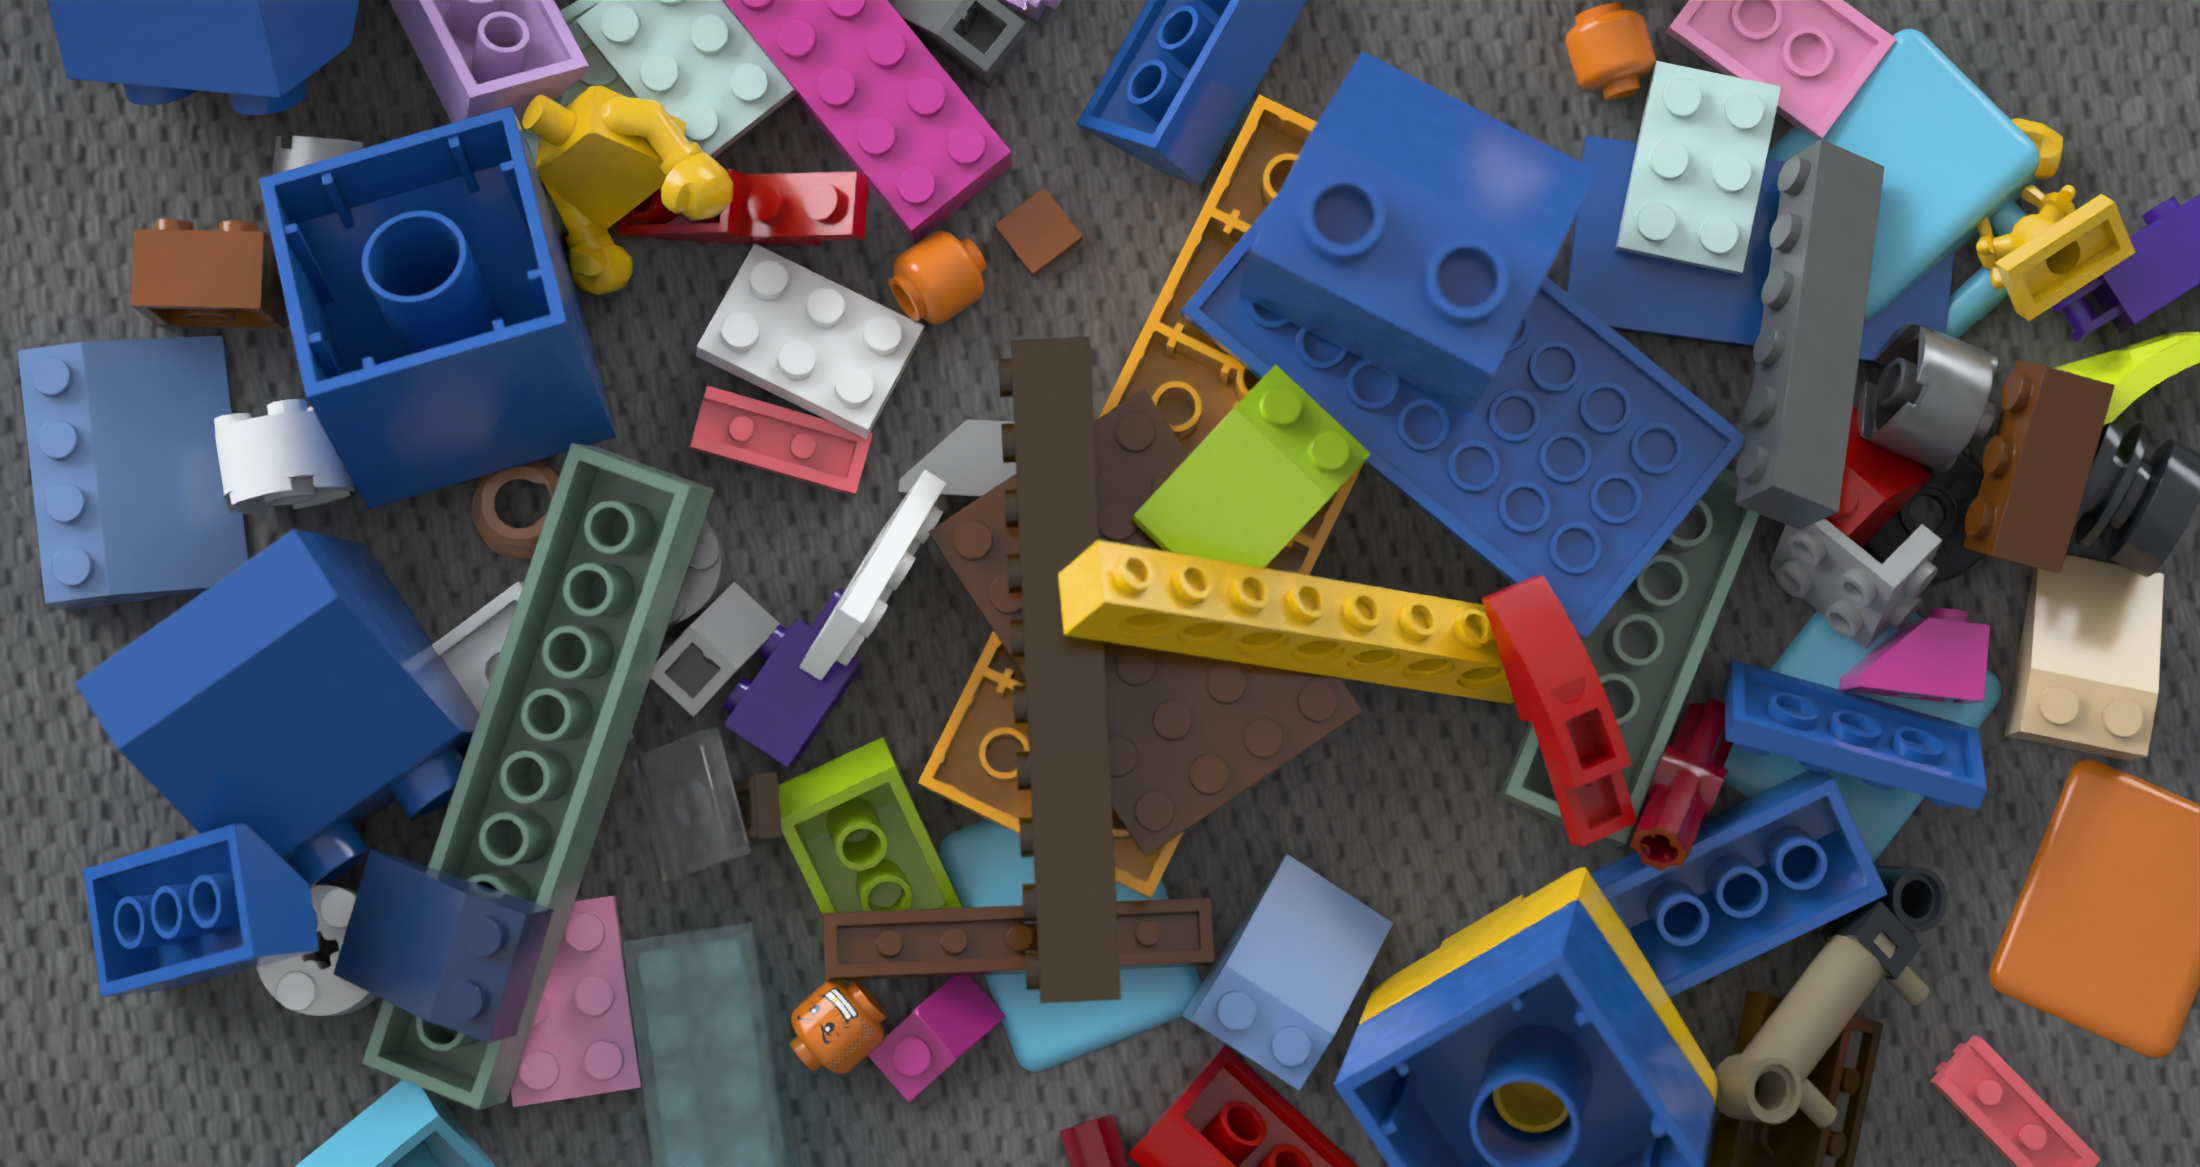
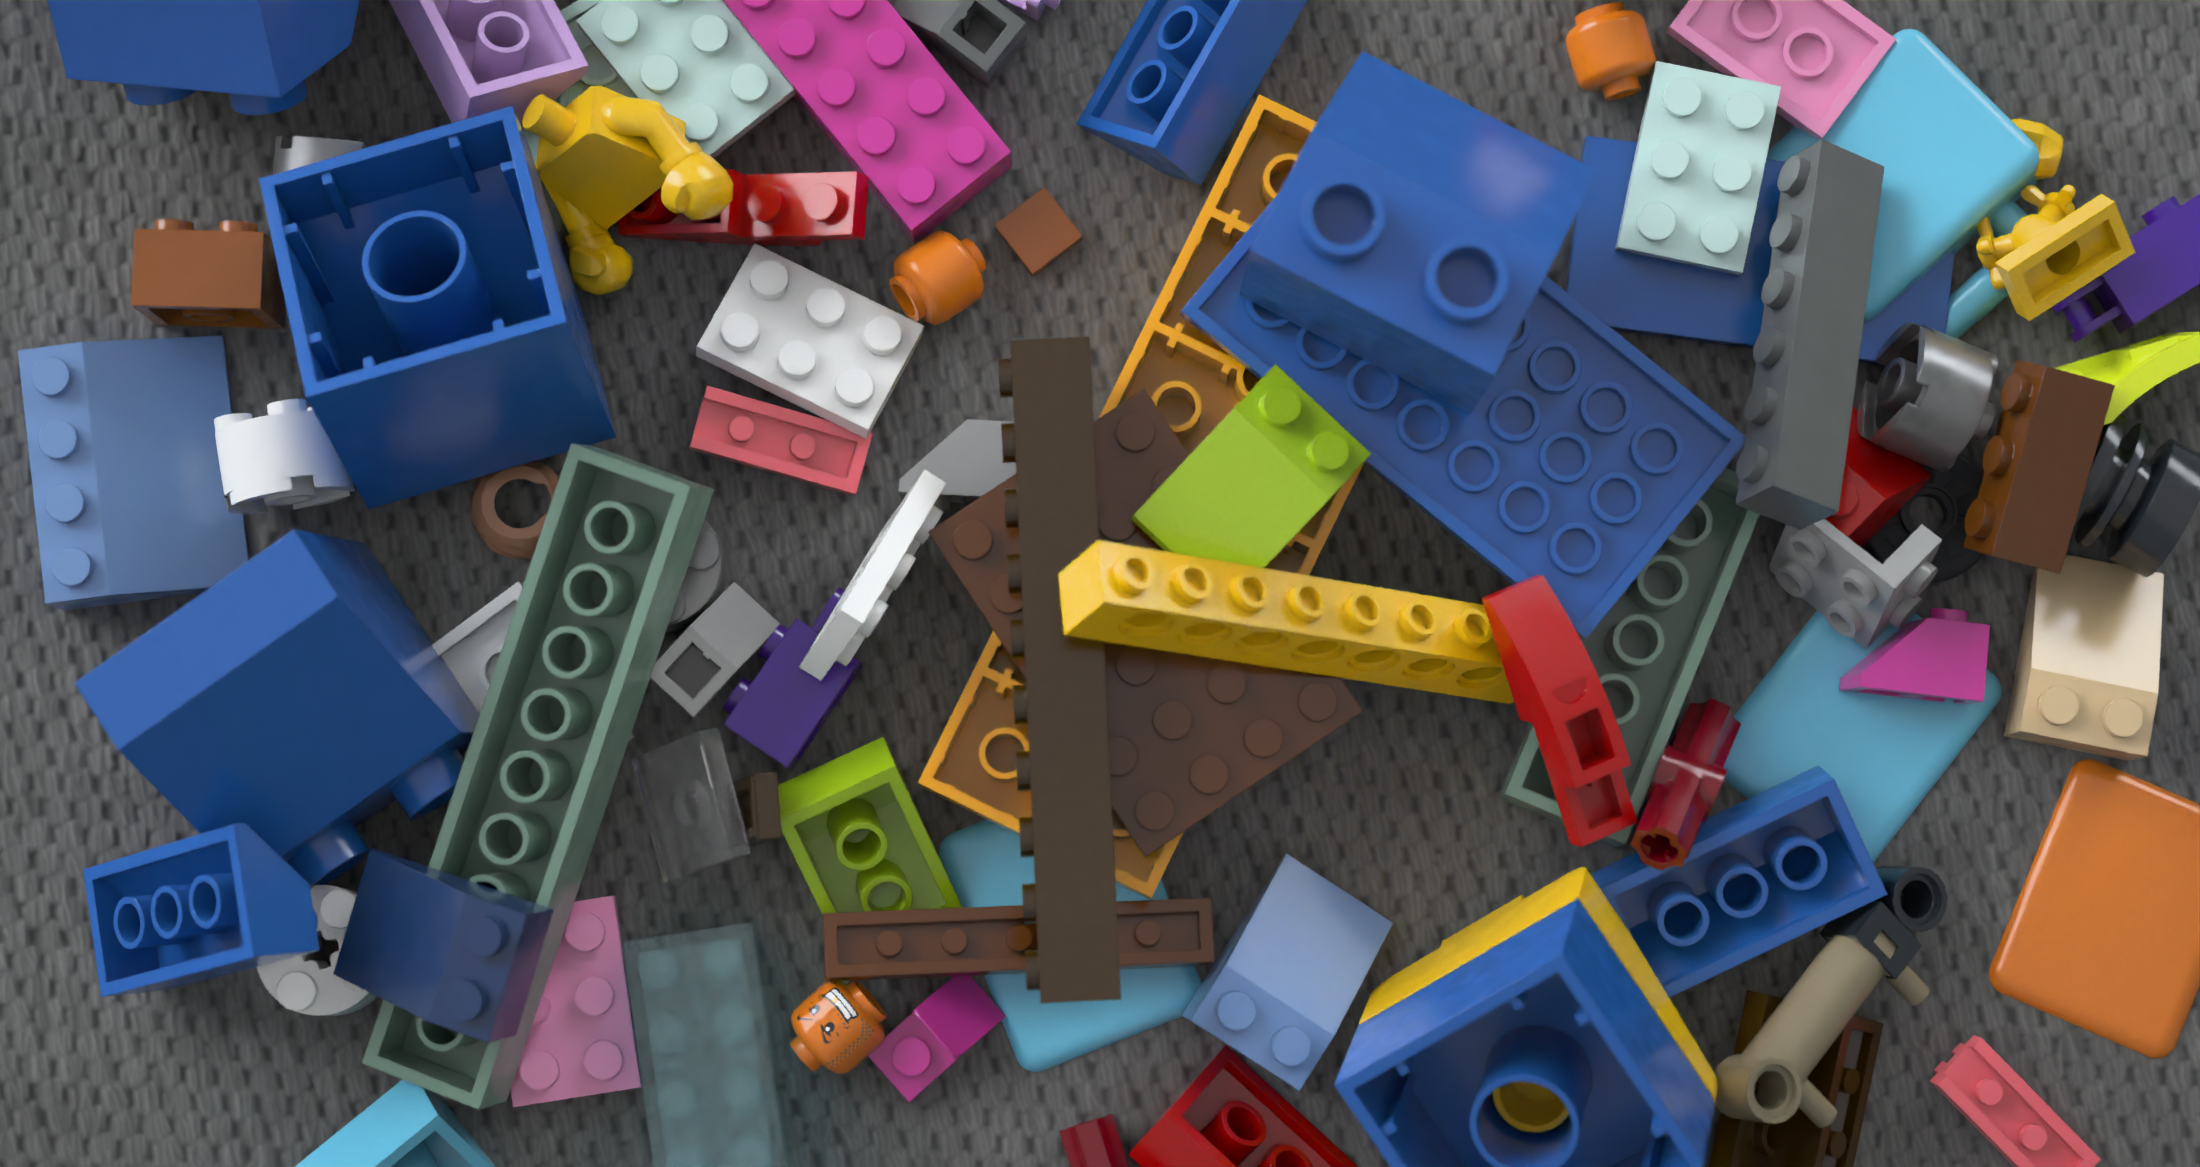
(1854, 736): blue plate -> none

